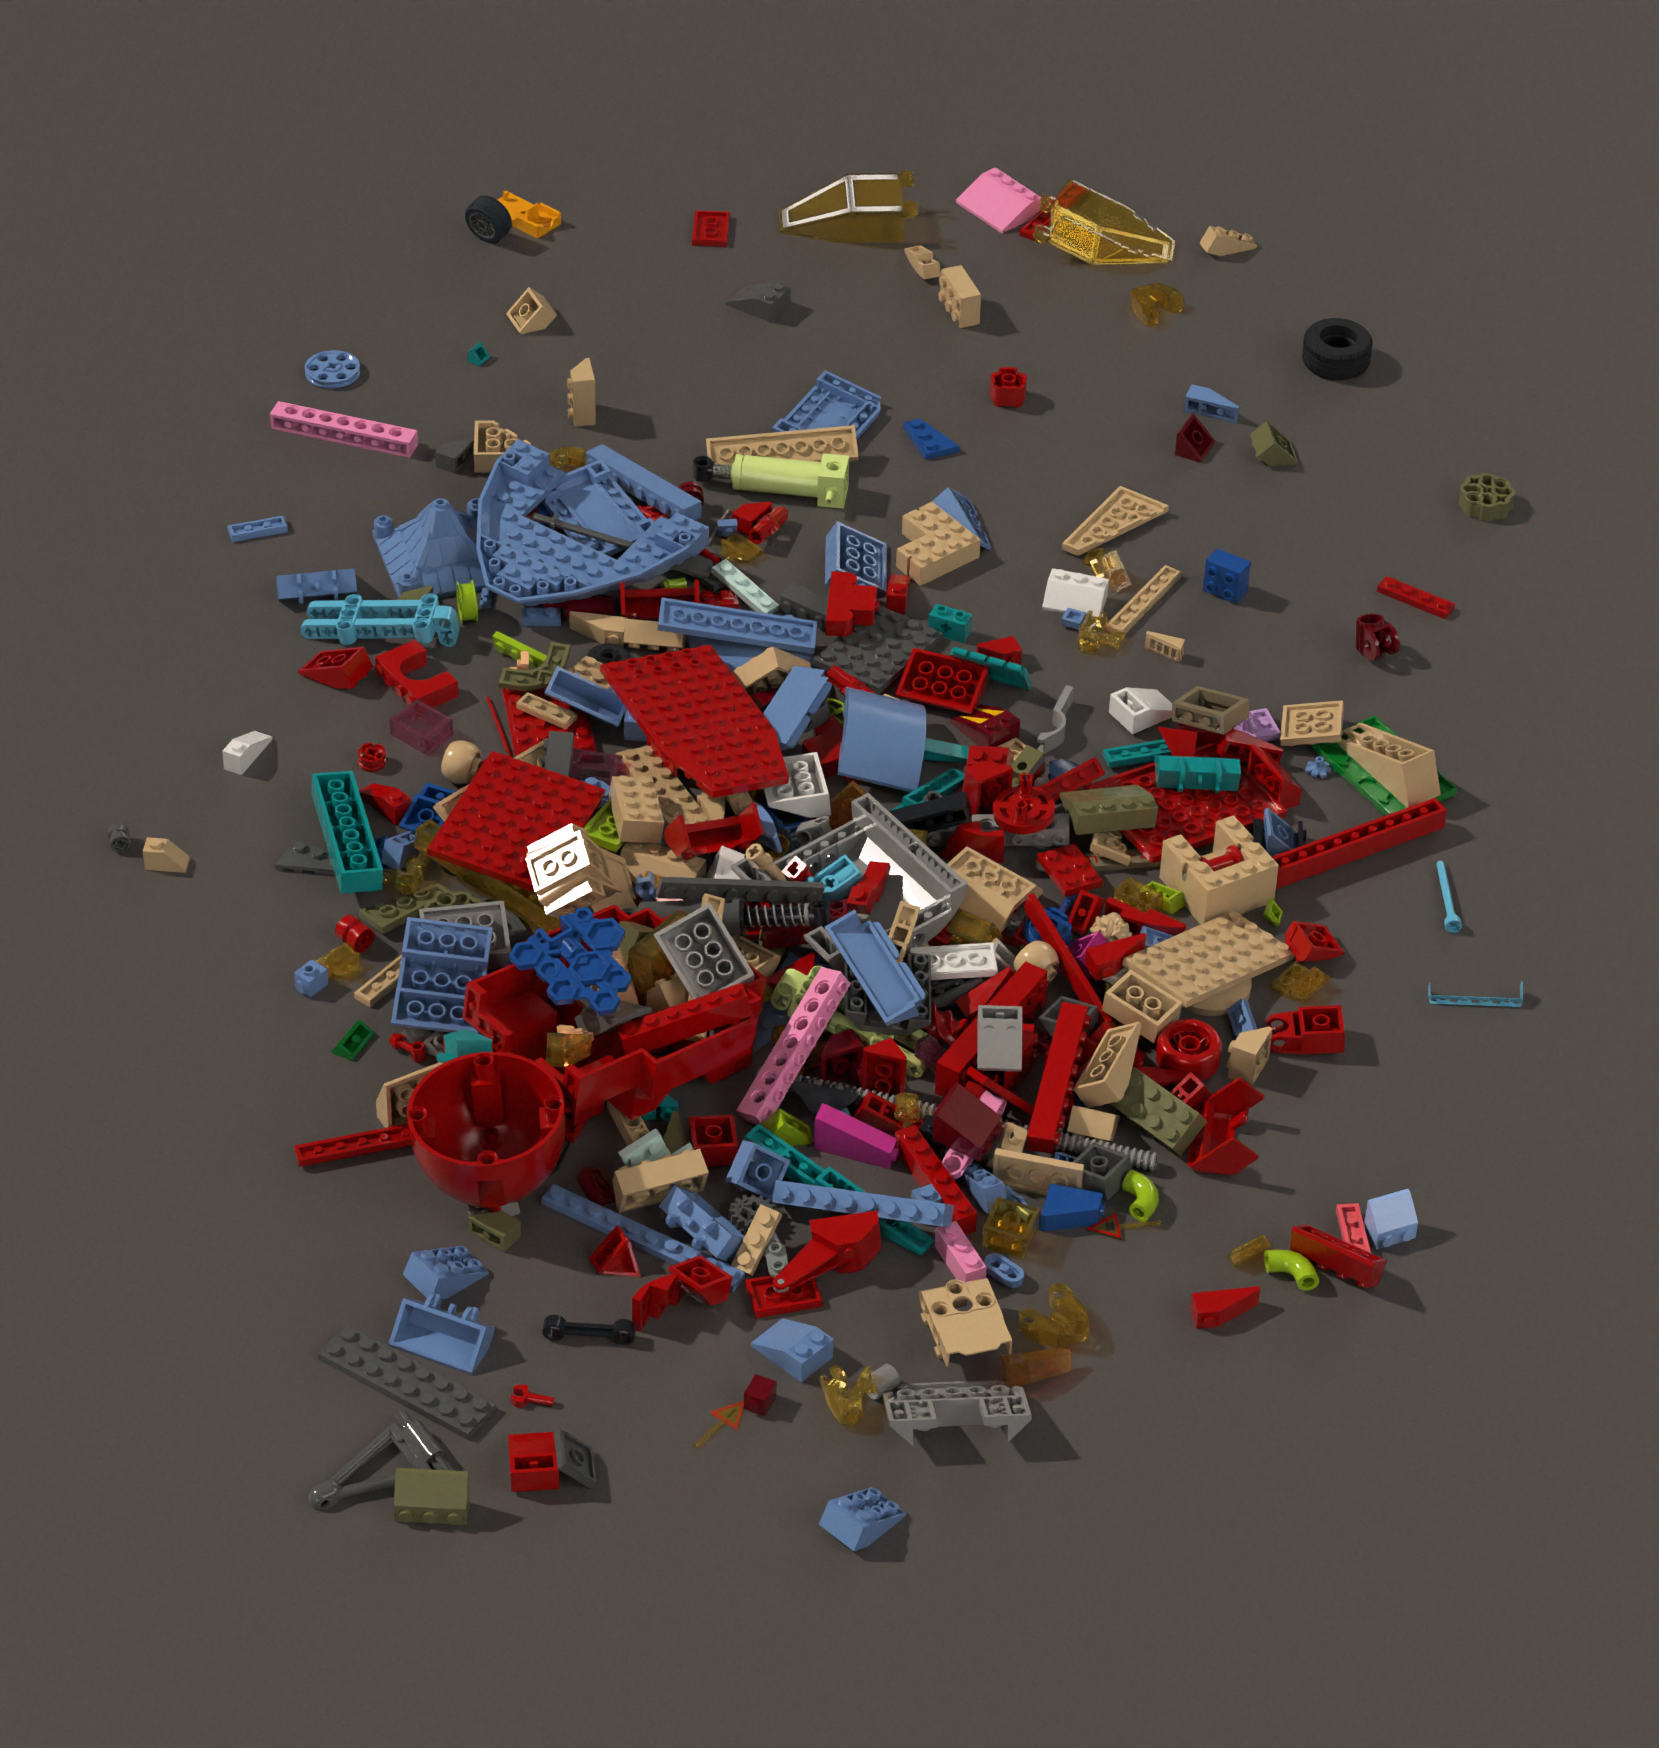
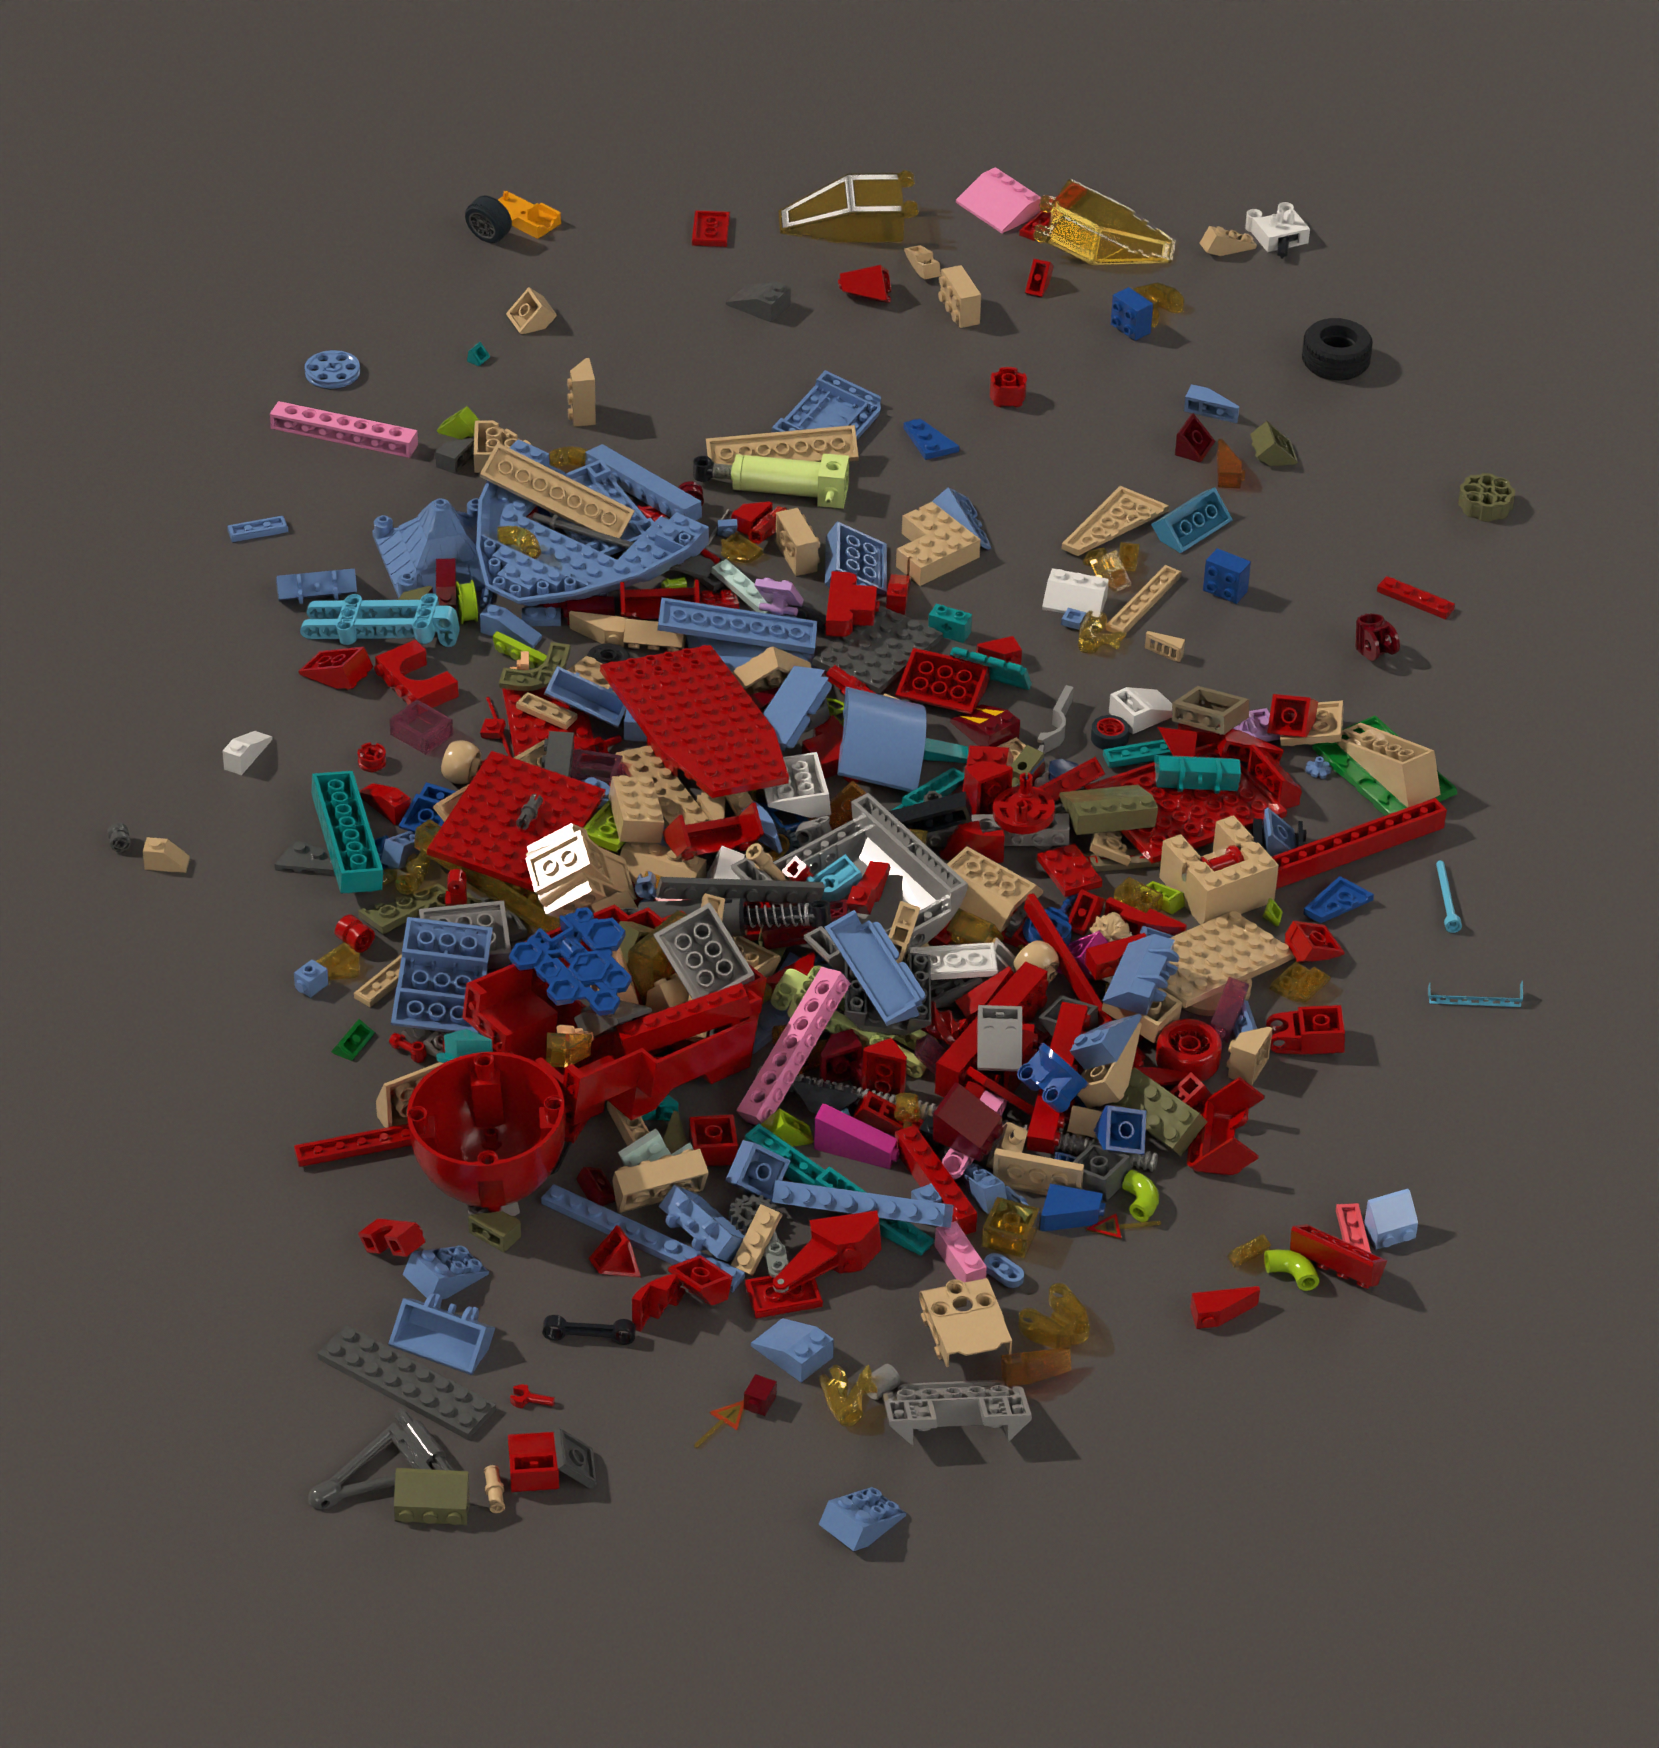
(399, 1236): none -> red arch
(446, 582): none -> dark red slope
(456, 888): none -> red leg
(459, 425): none -> lime slope
(493, 728): none -> red plate
(494, 1489): none -> tan pin
(502, 620): none -> medium blue slope
(519, 537): none -> clear yellow cylinder
(529, 811): none -> dark grey pin
(555, 492): none -> tan plate
(604, 745): none -> red bar
(780, 595): none -> lavender plate
(797, 541): none -> tan brick
(867, 283): none -> red slope
(1039, 277): none -> red slope
(1053, 1076): none -> blue piece
(1104, 1043): none -> medium blue slope
(1109, 732): none -> black wheel
(1122, 1130): none -> blue slope
(1129, 555): none -> clear yellow slope
(1131, 313): none -> blue brick
(1141, 973): none -> medium blue piece
(1192, 521): none -> dark azure slope
(1228, 467): none -> clear orange slope
(1229, 1008): none -> clear pink window
(1278, 230): none -> white piece
(1292, 715): none -> red slope
(1337, 899): none -> blue wing

